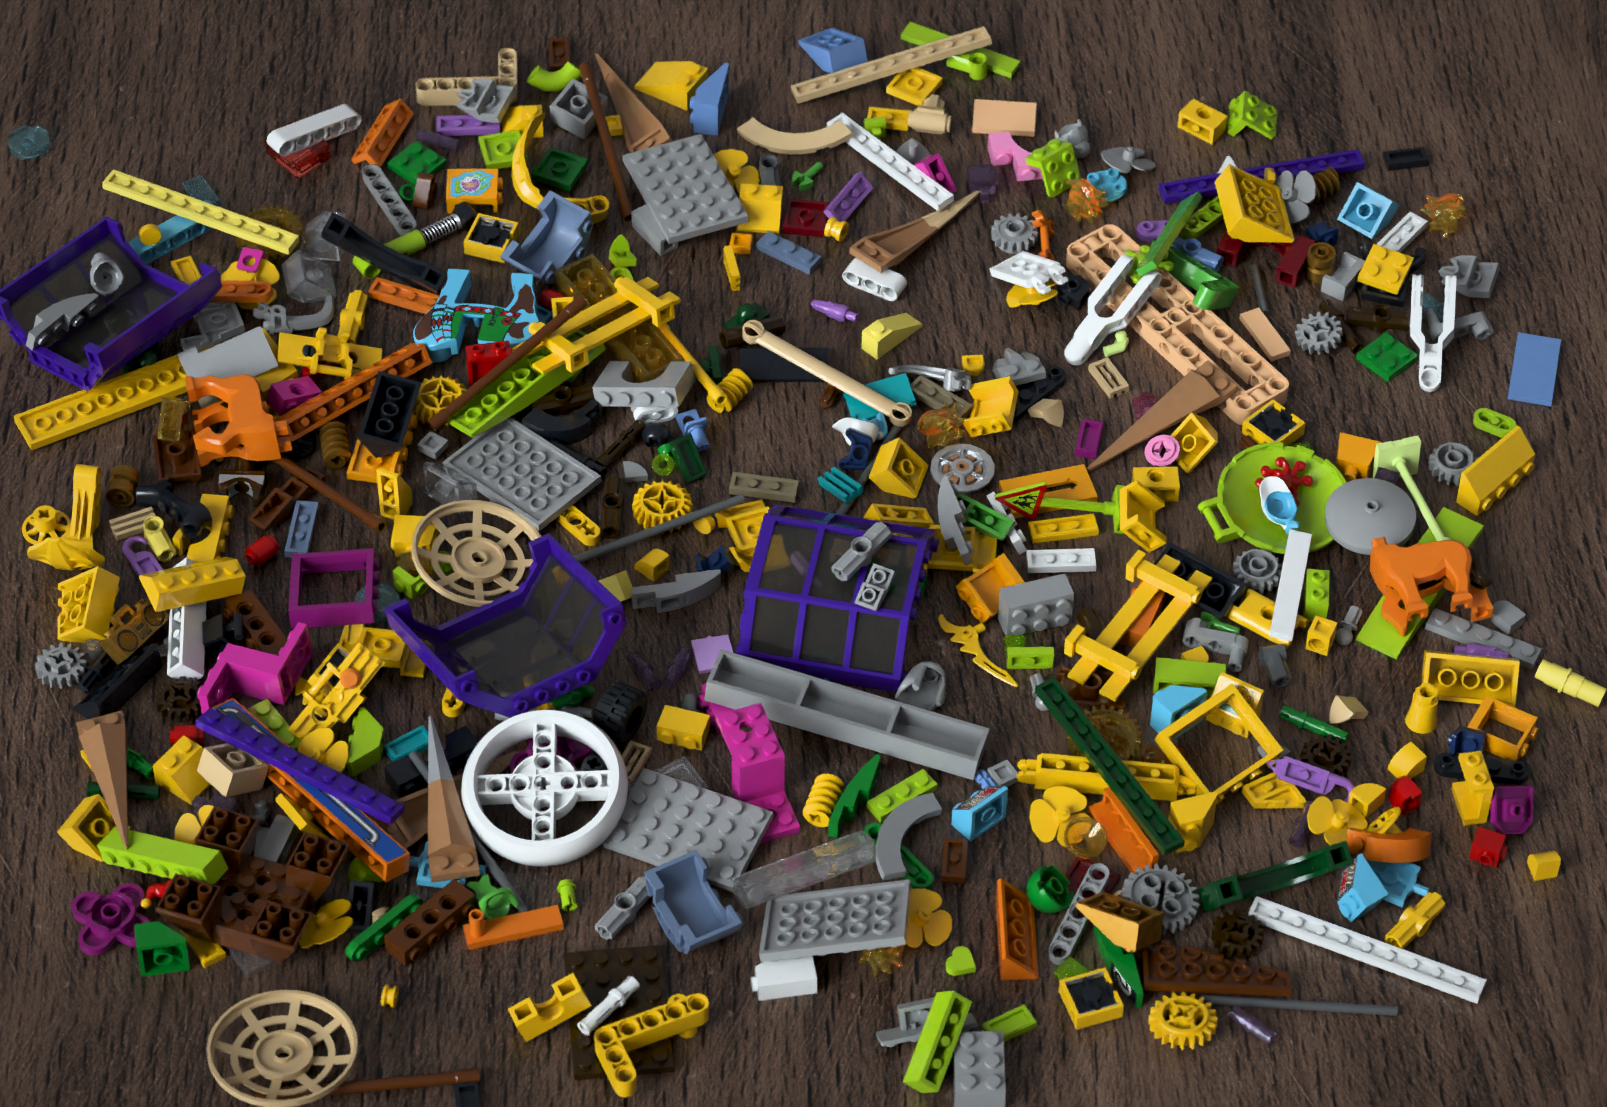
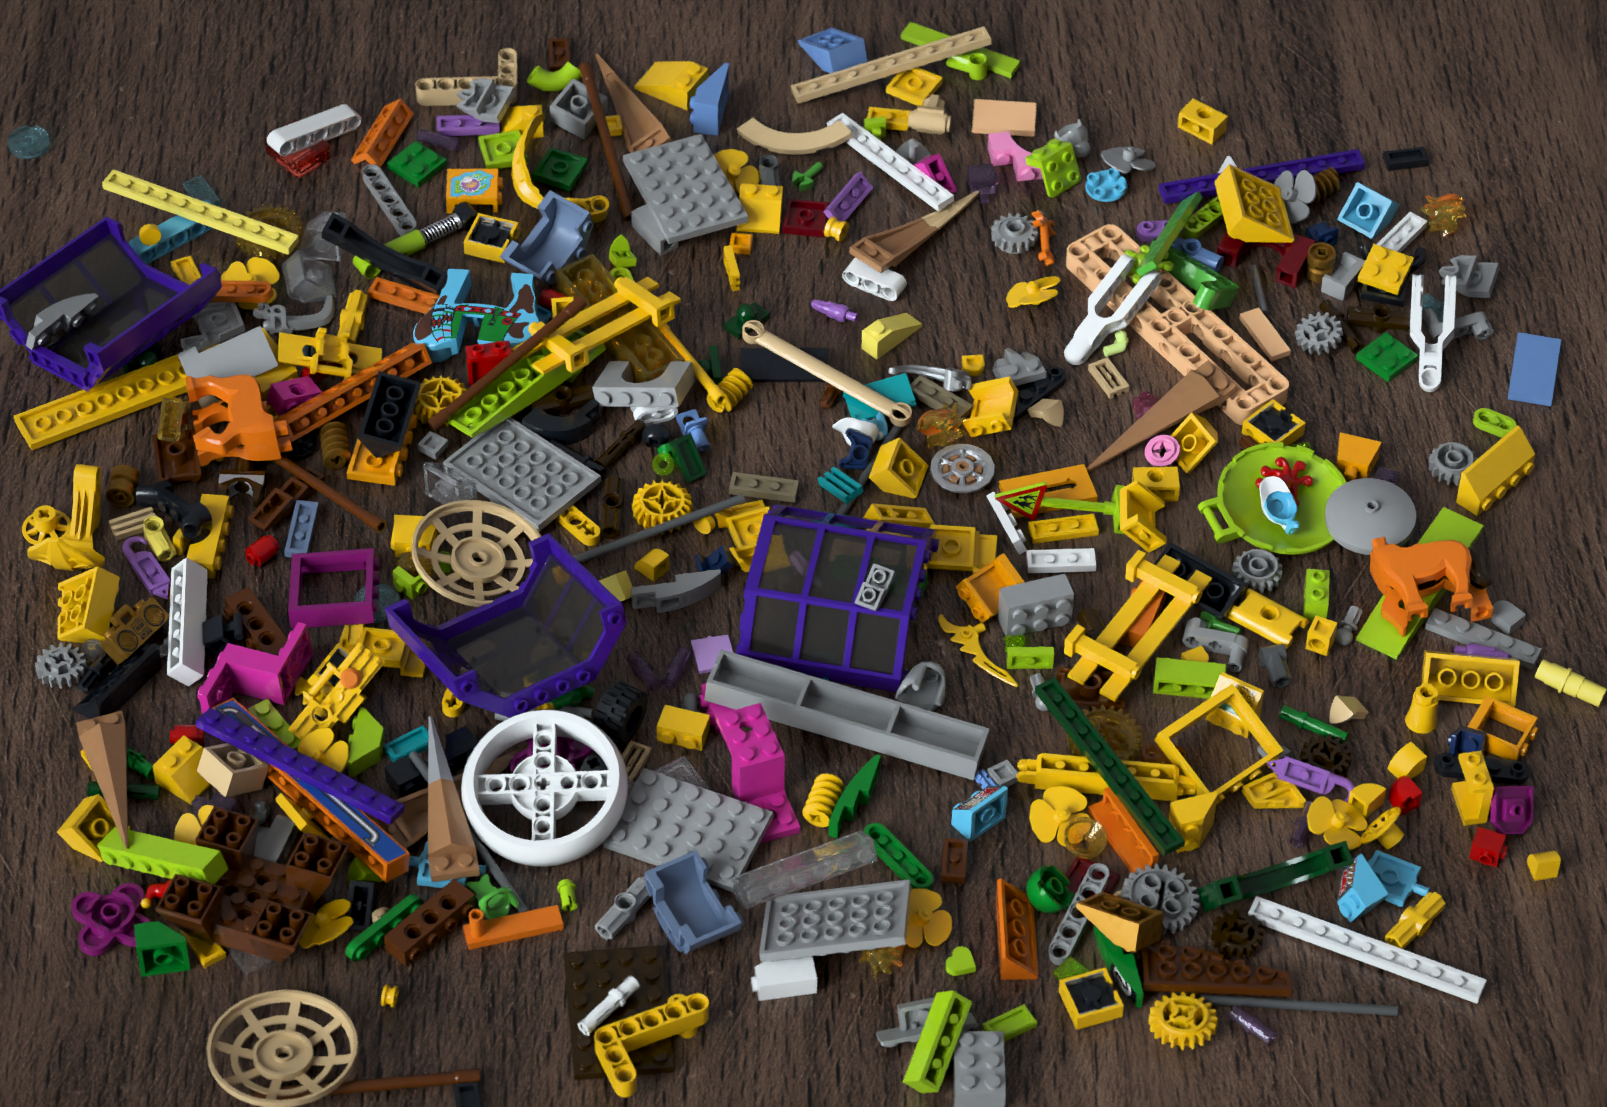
(104, 266): light grey piece -> none
(180, 699): dark brown gear -> none
(193, 583): yellow slope -> none
(248, 253): dark pink bracket -> none
(394, 494): yellow slope -> none
(408, 197): green hinge -> none
(425, 191): reddish brown piece -> none
(536, 1018): yellow arch -> none
(634, 472): light grey tile -> none
(733, 337): dark brown piece -> none
(788, 252): sand blue plate -> none
(854, 559): light grey piece -> none
(895, 828): light grey tile -> none
(912, 787): lime plate -> none
(951, 519): light grey slope -> none
(985, 519): bright green slope -> none
(1029, 271): white tile -> none
(1074, 292): black brick -> none
(1085, 200): clear yellow hair -> none
(1089, 439): magenta tile -> none
(1173, 704): medium azure slope -> none
(1251, 112): lime bracket -> none
(1269, 175): yellow tile -> none
(1290, 585): white tile -> none
(1390, 848): orange arch -> none
(1404, 458): yellowish green tile -> none

